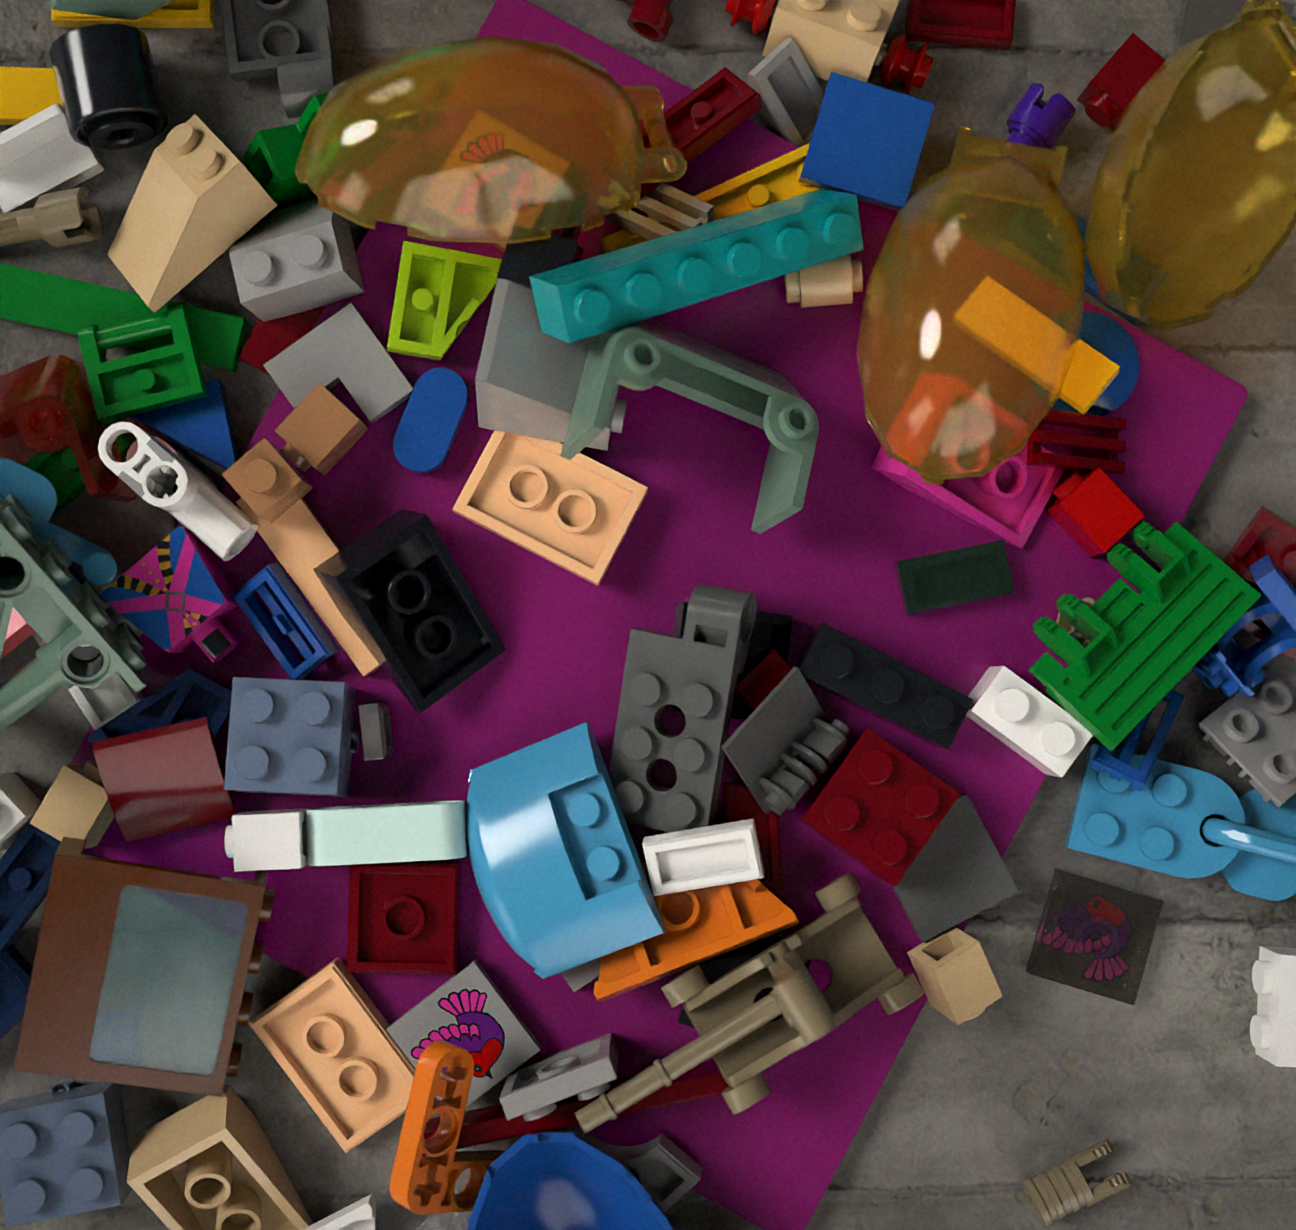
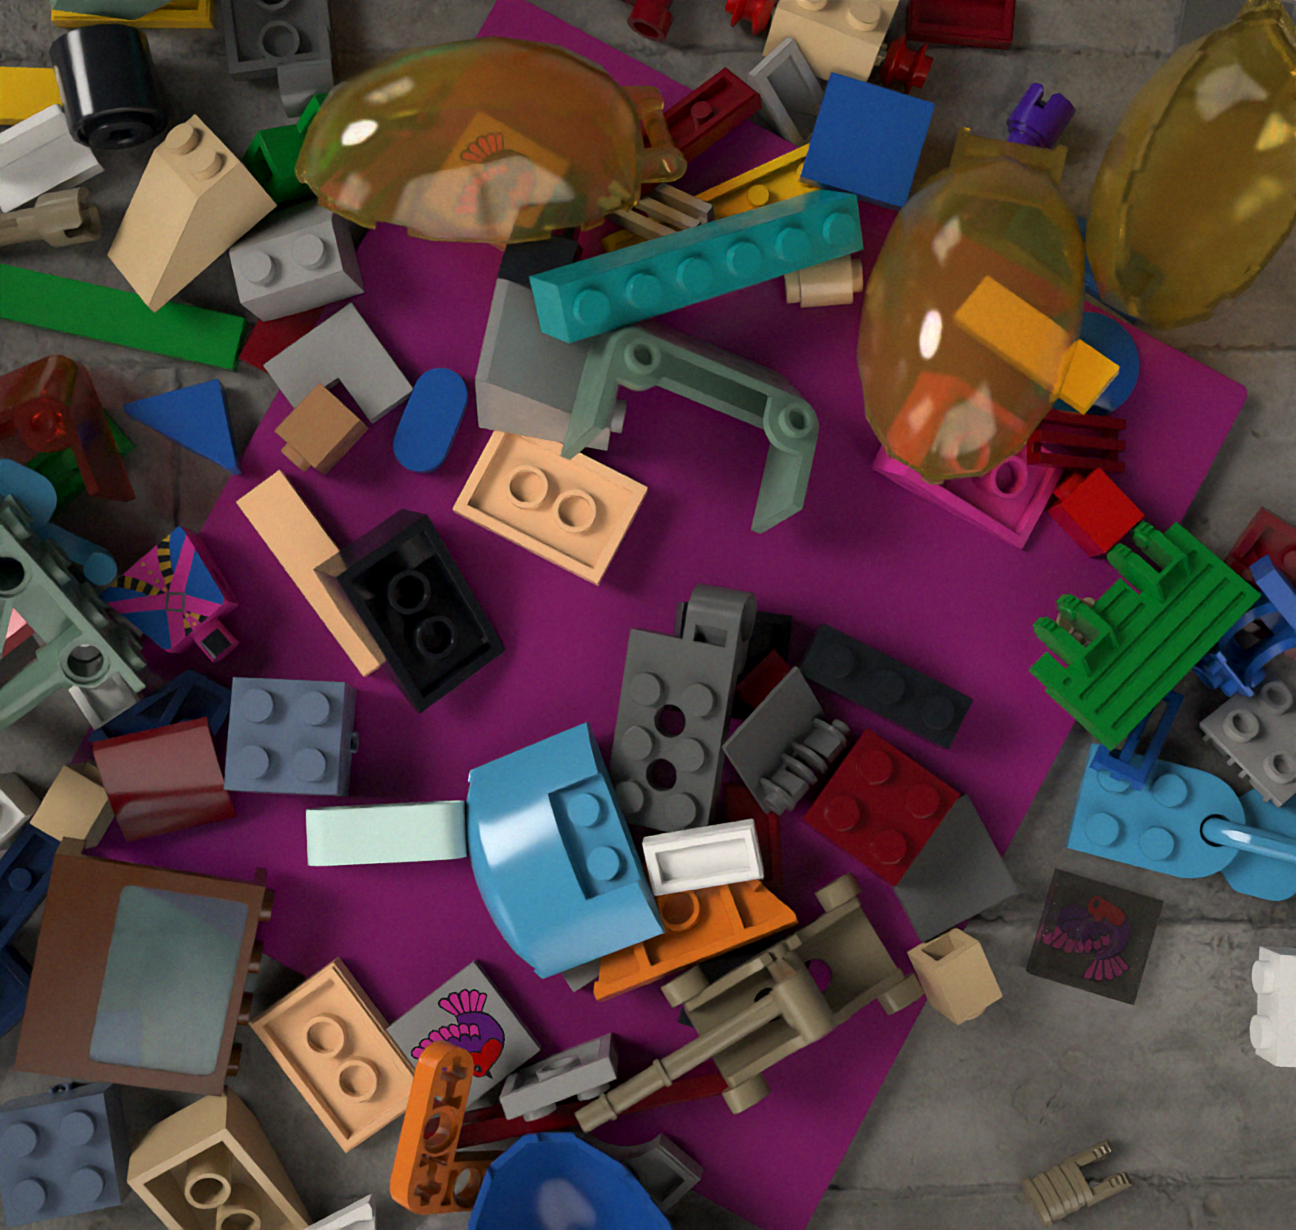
(146, 378): green plate -> none
(178, 486): white connector -> none
(267, 481): medium nougat brick -> none
(267, 840): white brick -> none
(291, 616): blue tile -> none
(376, 731): flat silver tile -> none
(404, 917): dark red tile -> none
(437, 298): lime wing -> none
(954, 577): clear green tile -> none
(1027, 721): white brick -> none
(1119, 81): dark red brick -> none

